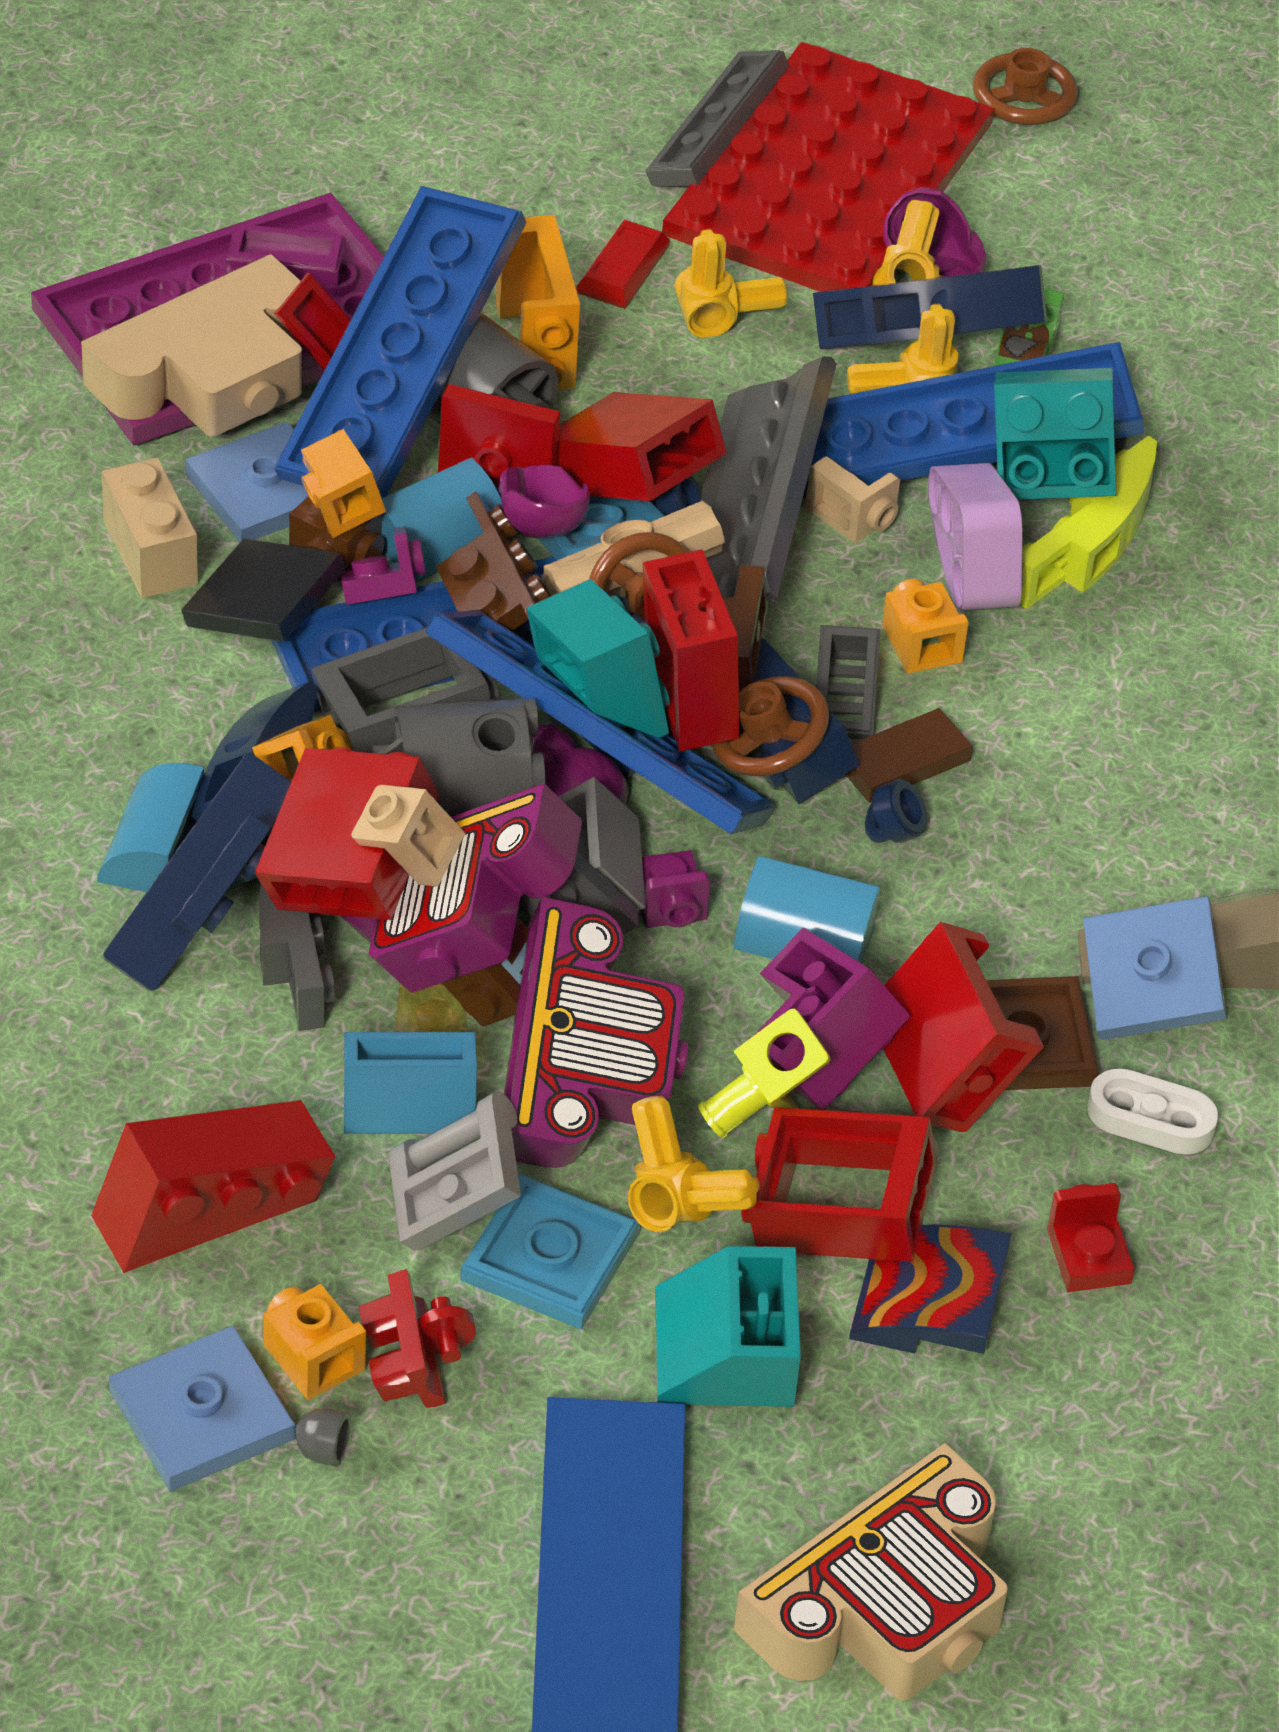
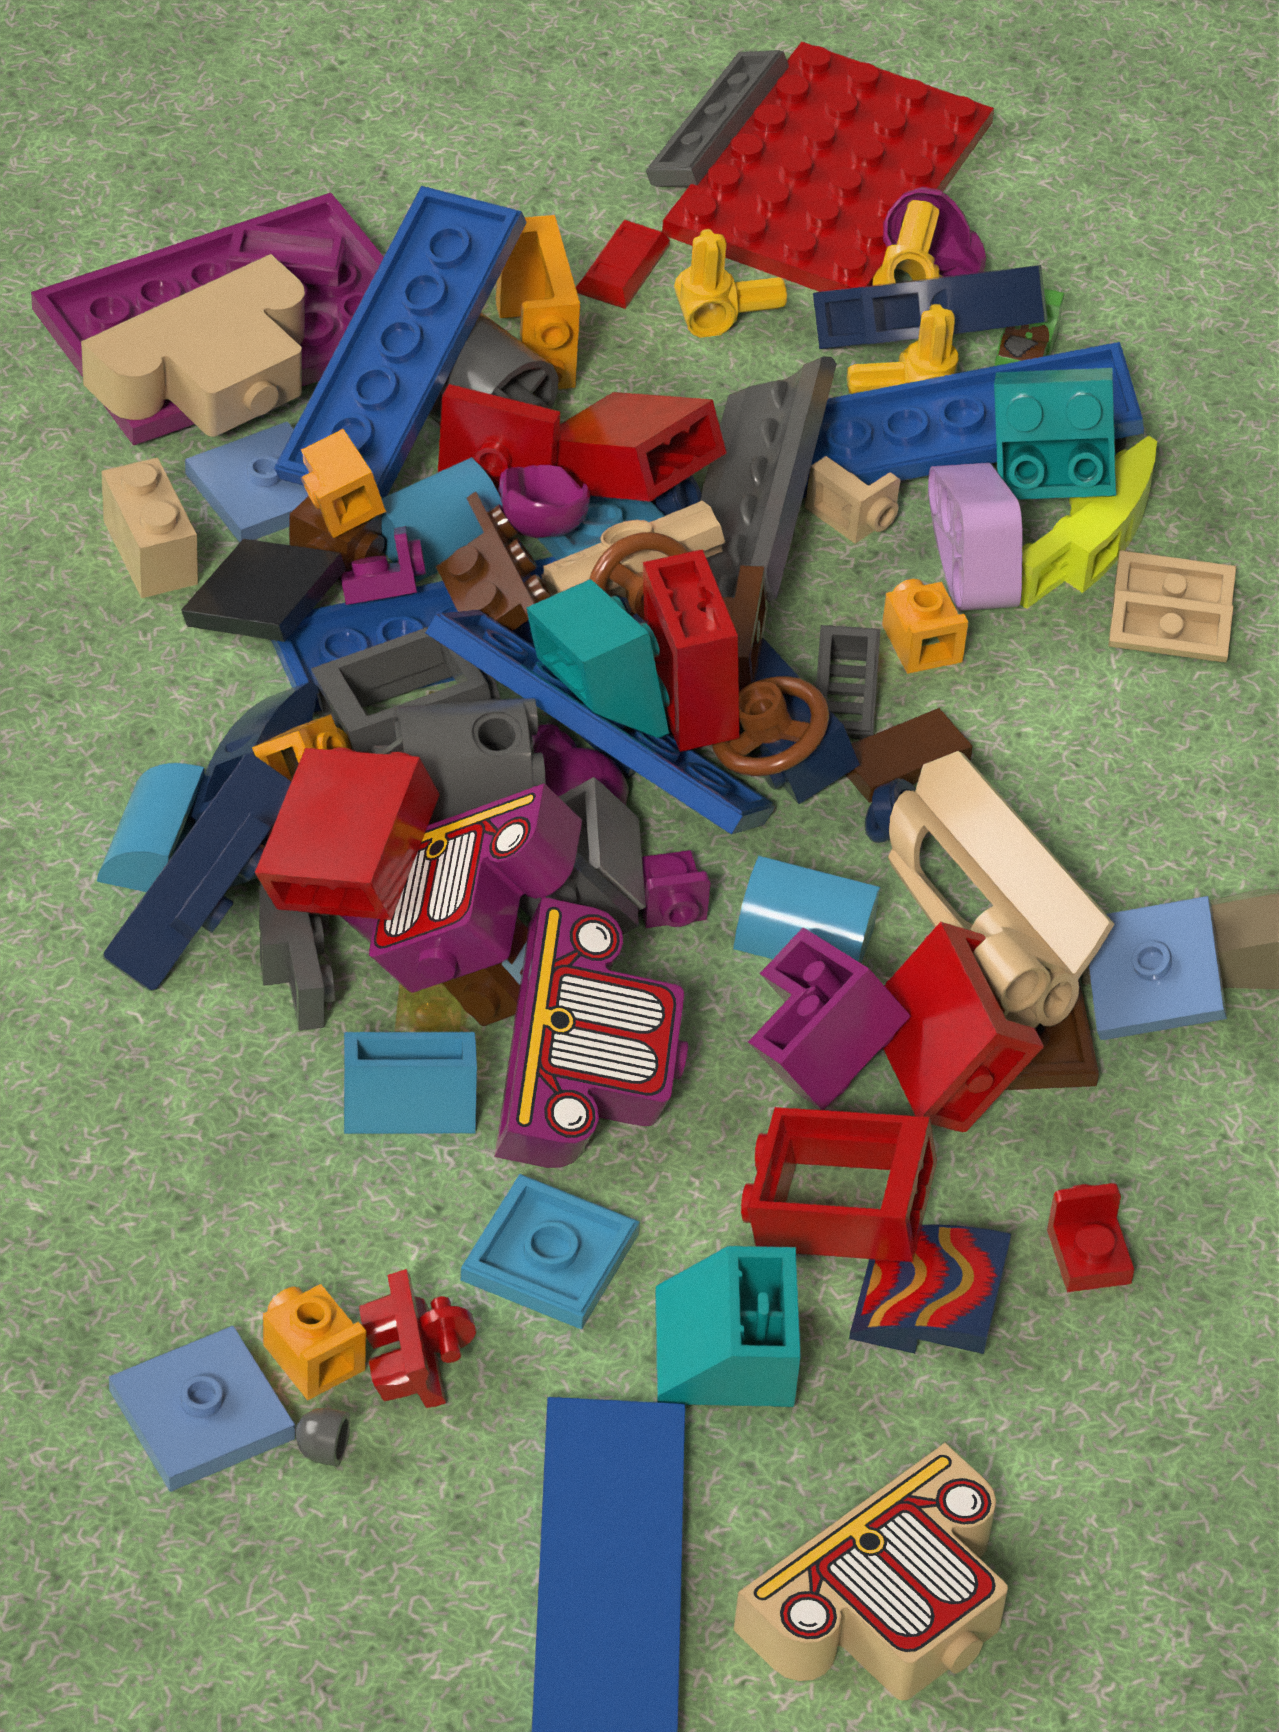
(207, 1177): red wedge -> none
(314, 319): red tile -> none
(411, 830): tan bracket -> none
(462, 1186): light grey plate -> none
(674, 1183): yellow axle -> none
(761, 1081): neon yellow bracket -> none
(1026, 81): dark orange piece -> none
(1040, 918): none -> tan panel
(1153, 1112): white plate -> none
(1172, 606): none -> tan slope

